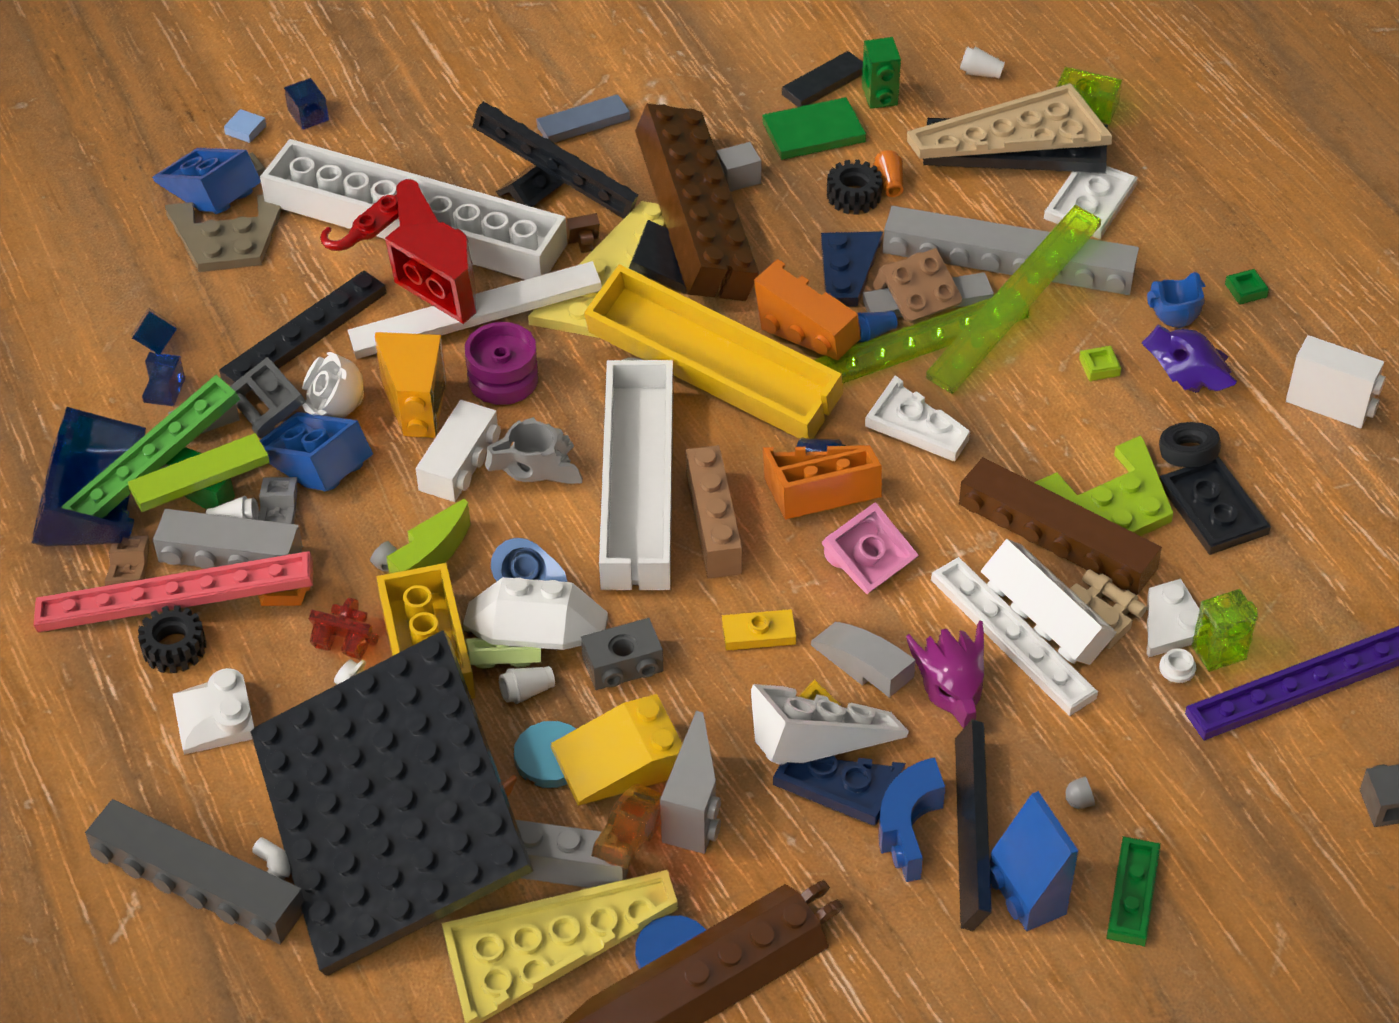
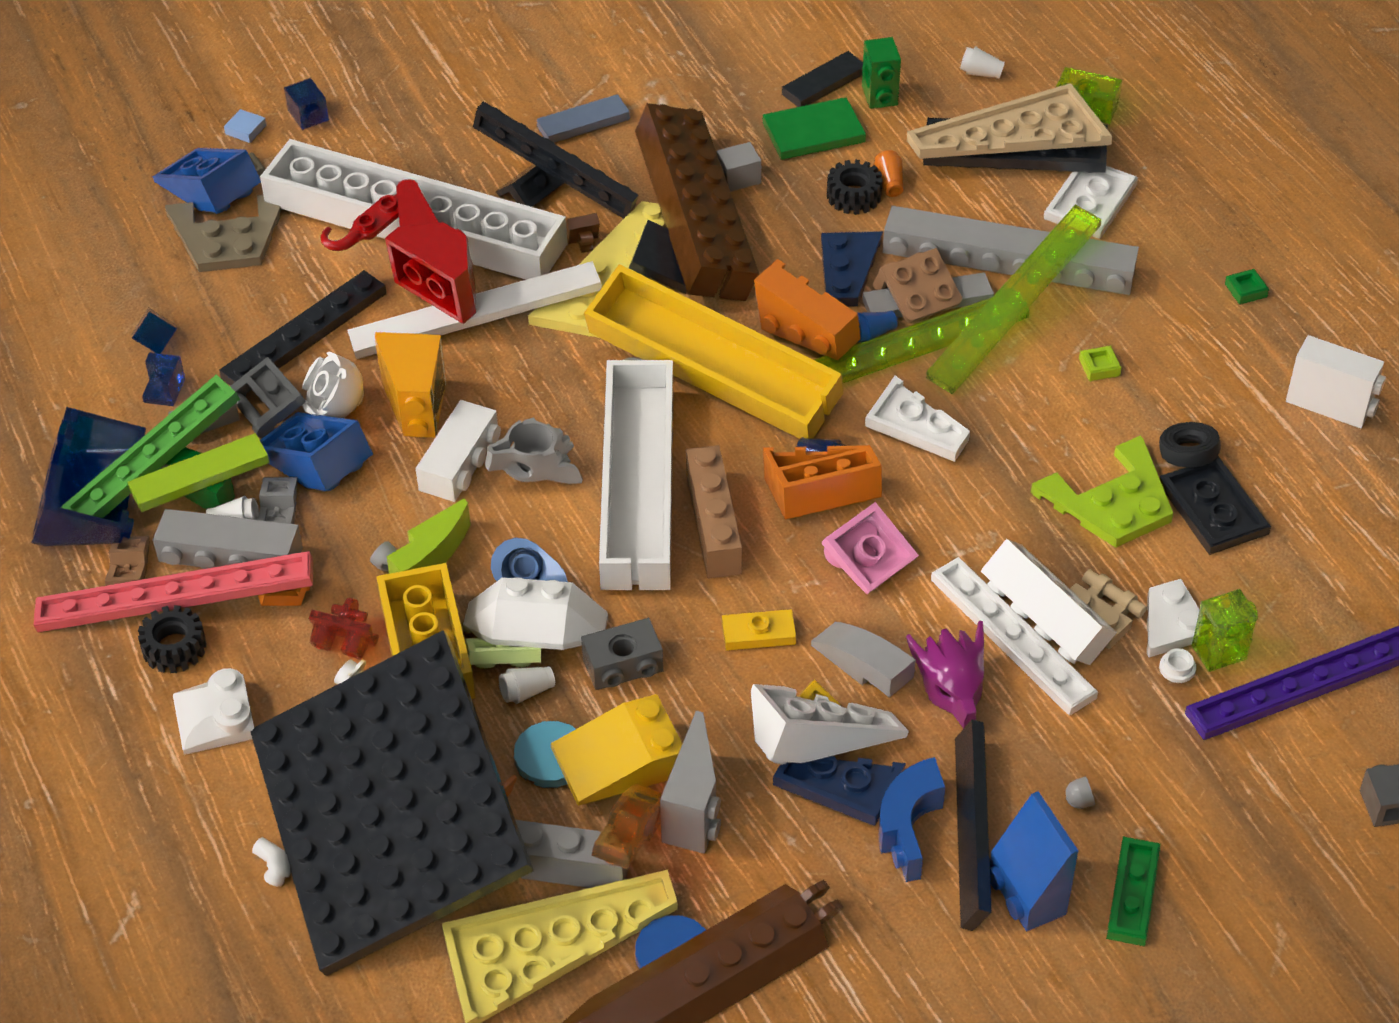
(195, 871): dark grey brick -> none
(501, 363): magenta wheel -> none
(1059, 525): reddish brown brick -> none
(1177, 301): blue cap -> none
(1190, 359): dark purple piece -> none

